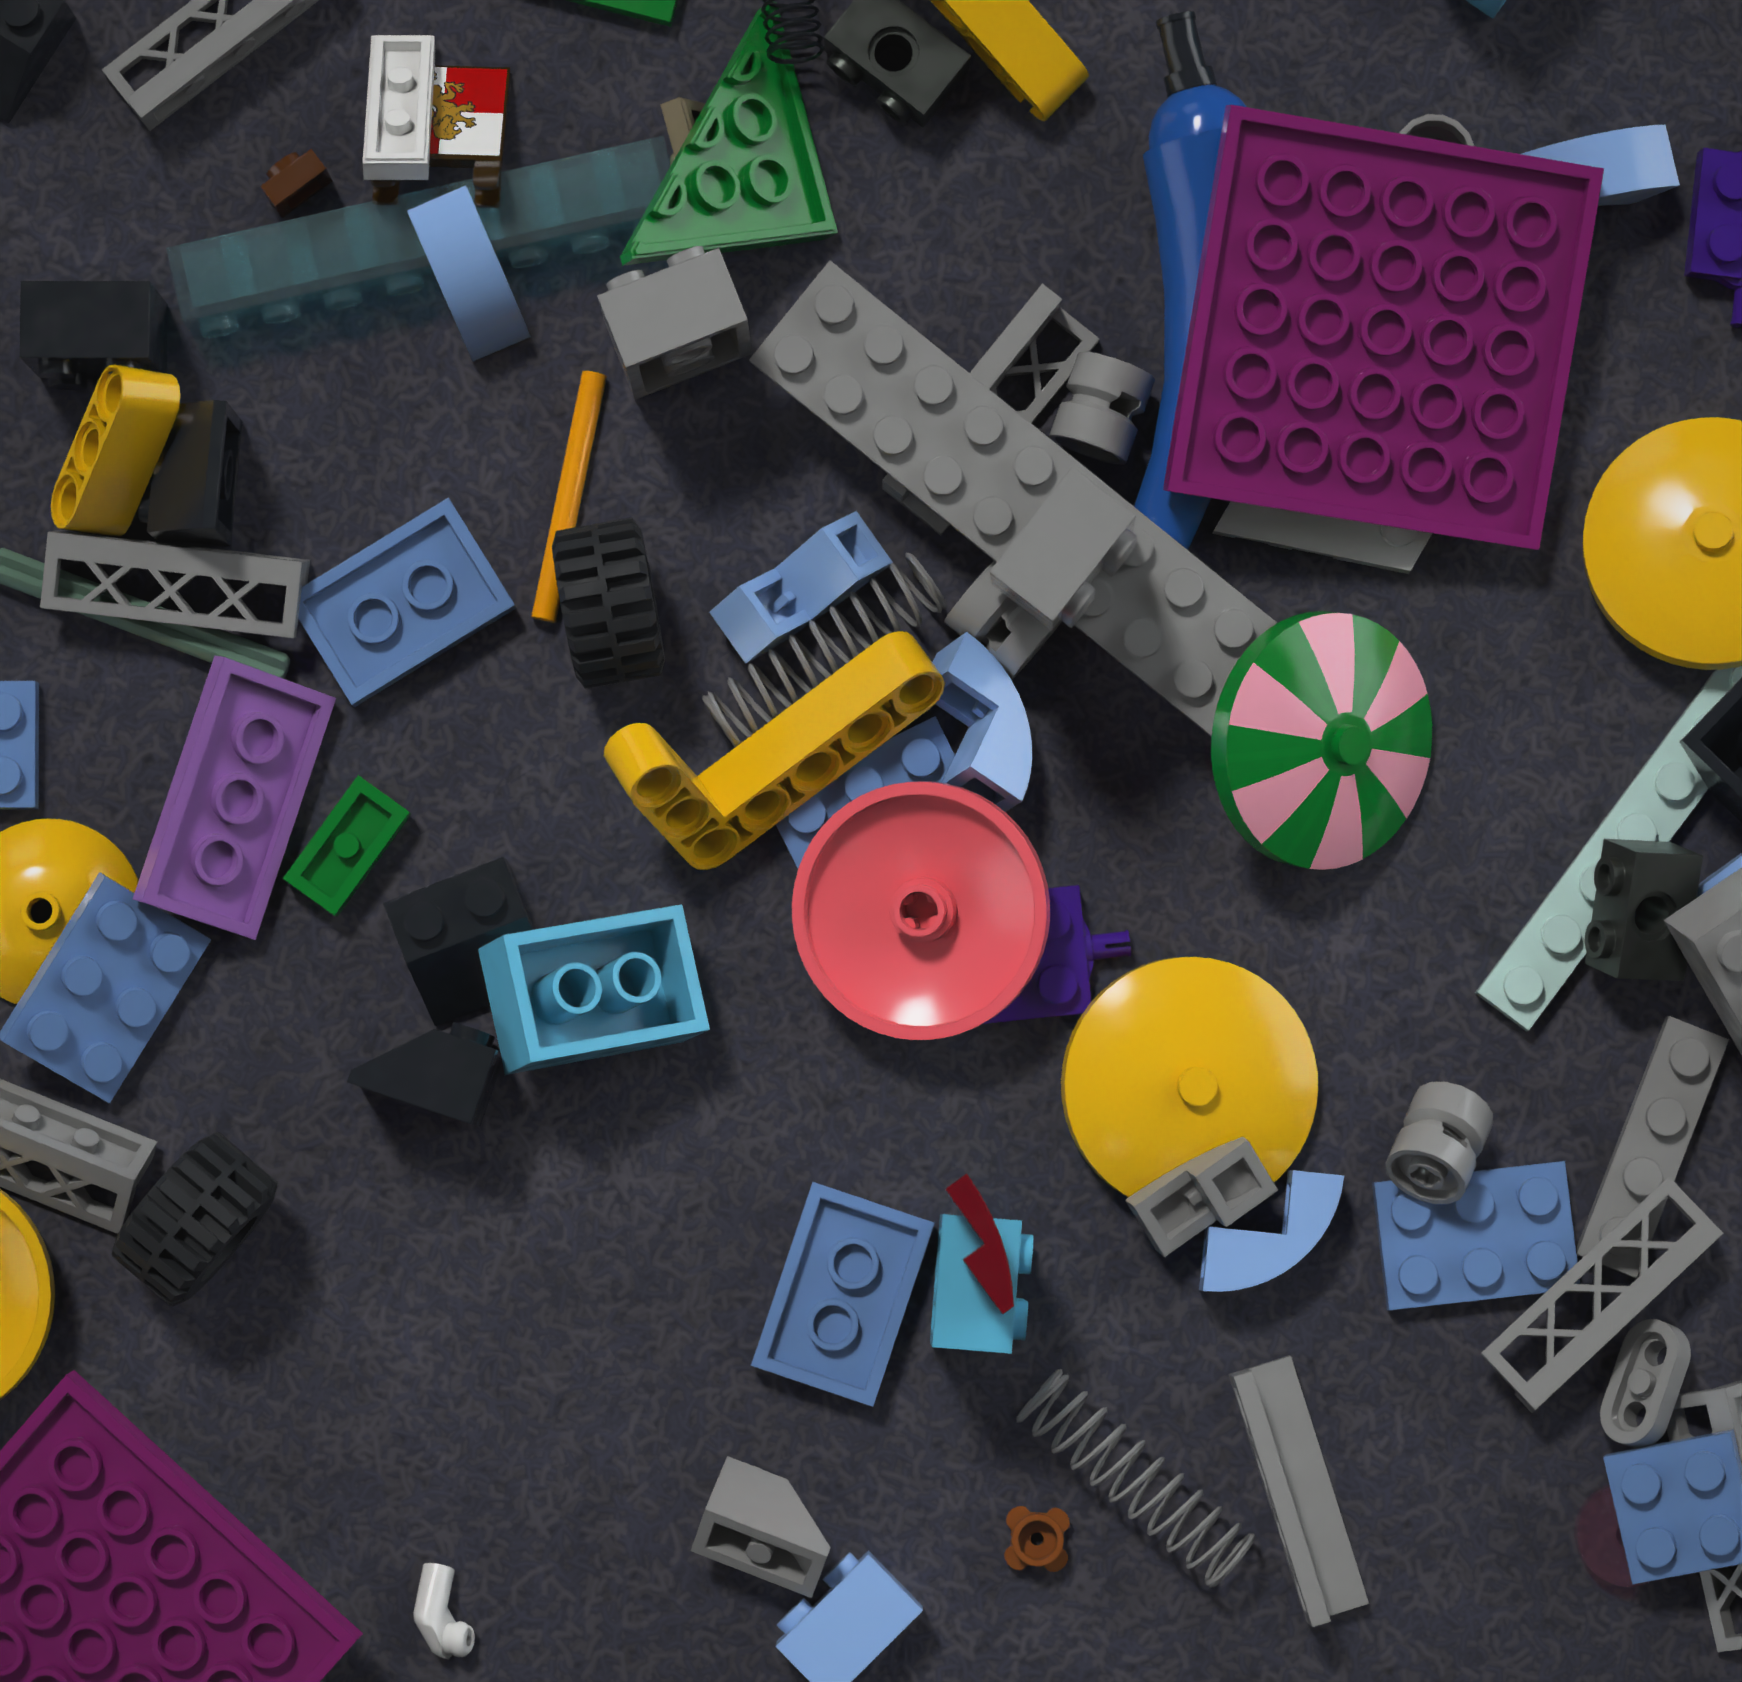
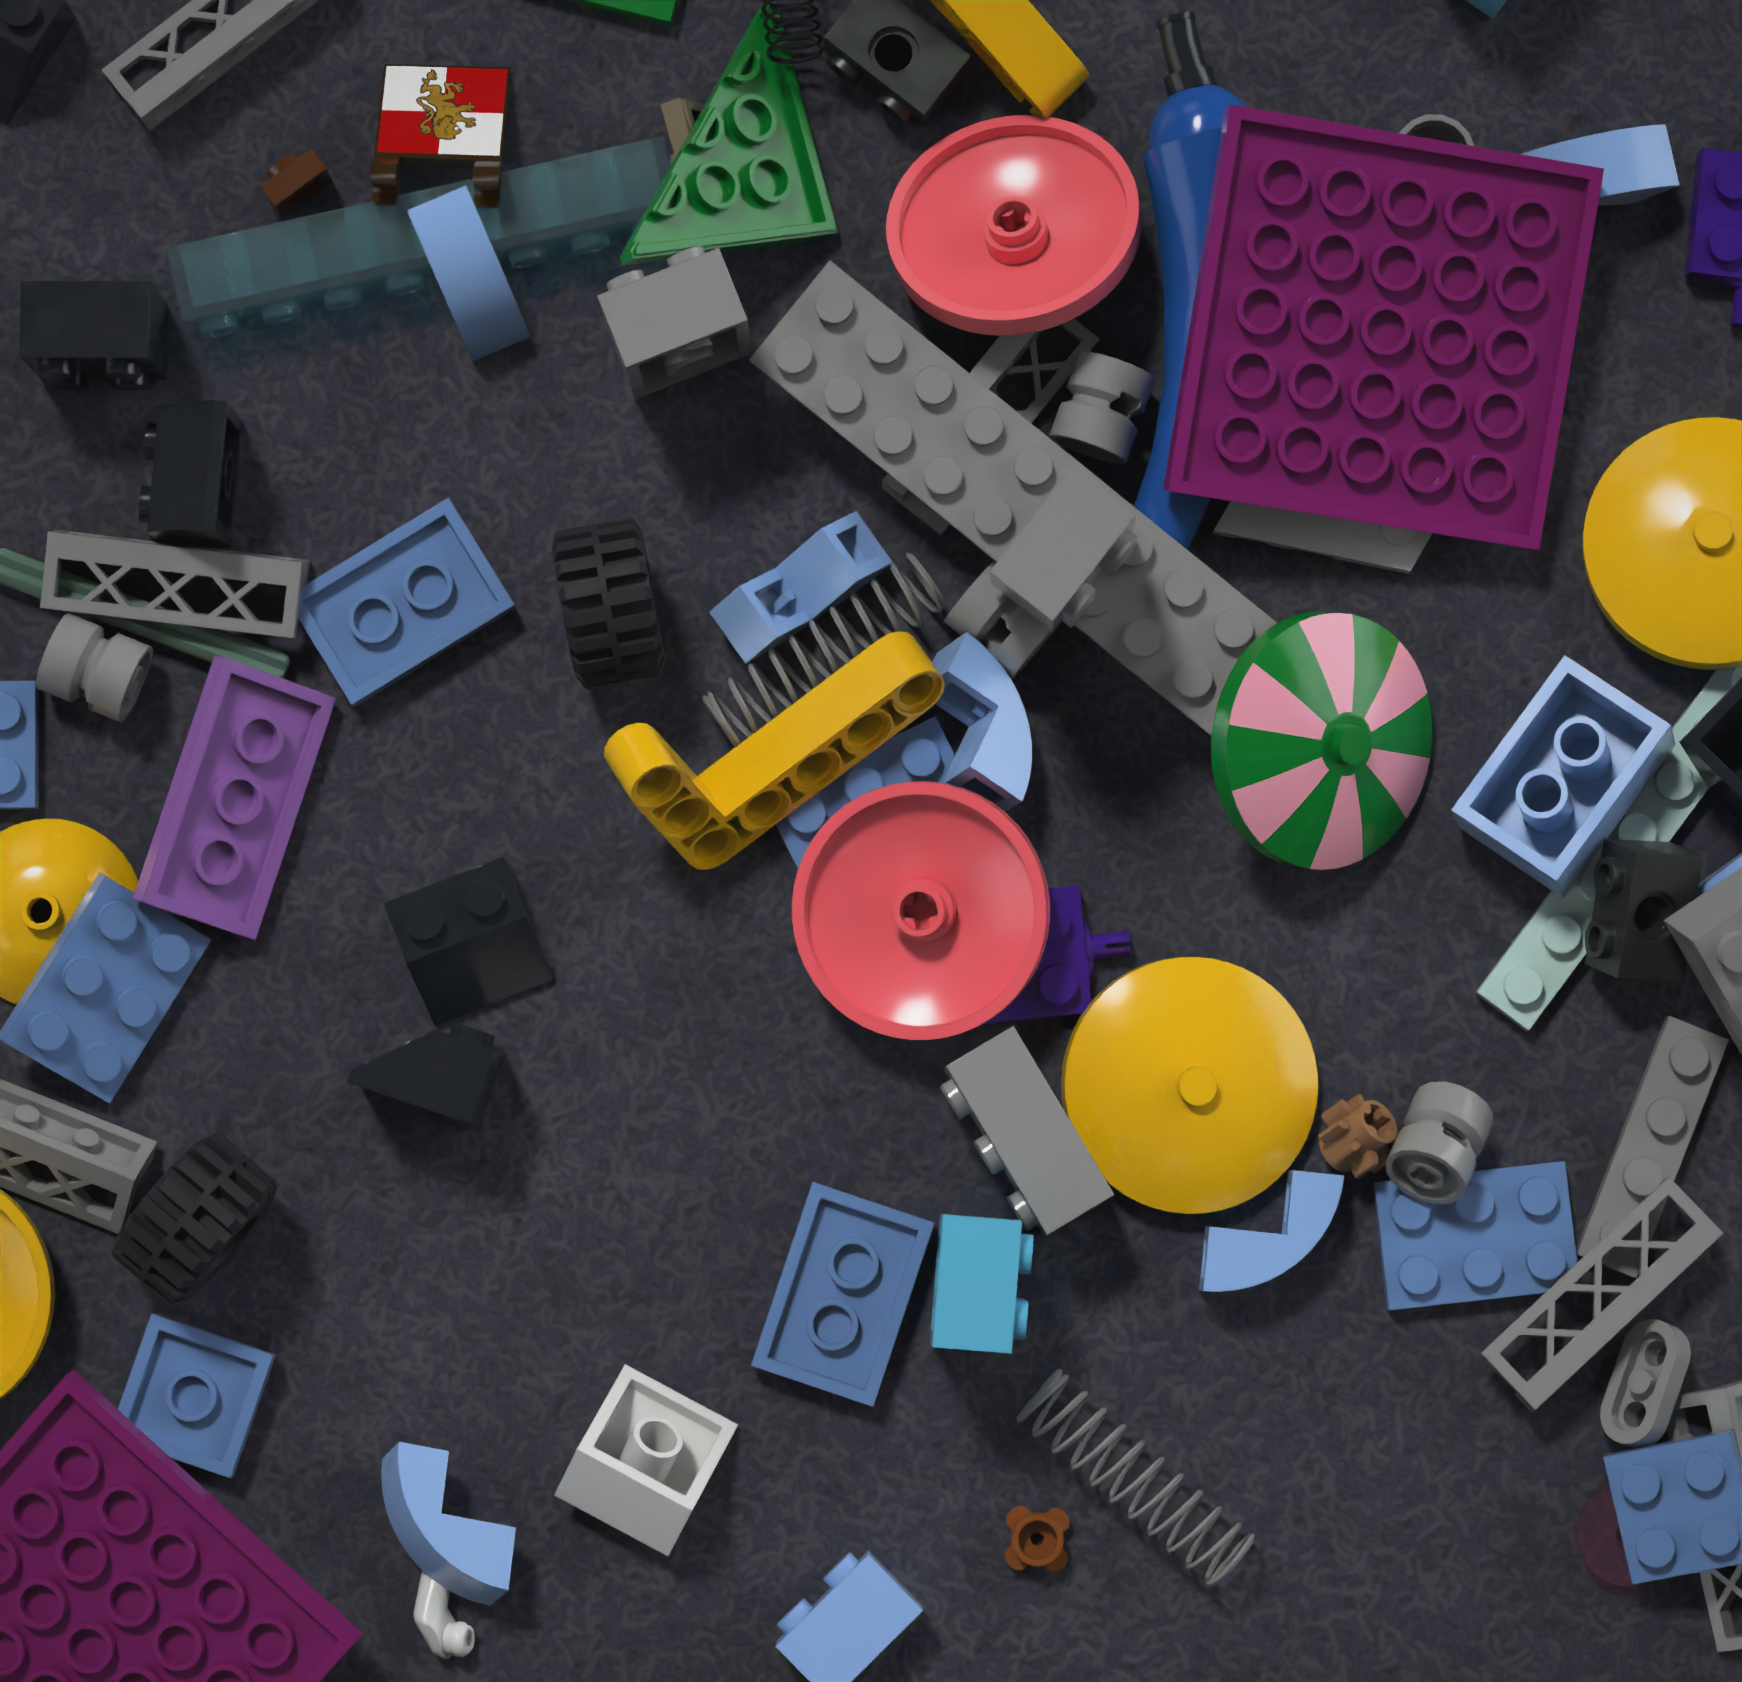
(88, 665): none -> light grey wheel
(115, 450): yellow beam -> none
(195, 1393): none -> medium blue plate
(347, 846): green plate -> none
(399, 107): white tile -> none
(454, 1551): none -> light blue brick
(570, 486): light orange piece -> none
(593, 989): medium azure brick -> none
(645, 1460): none -> white slope
(761, 1529): light grey slope -> none
(989, 1260): dark red slope -> none
(1014, 225): none -> coral dish
(1025, 1133): none -> light grey brick
(1200, 1191): light grey slope -> none
(1298, 1489): light grey fence -> none
(1357, 1135): none -> medium nougat gear
(1564, 776): none -> light blue brick

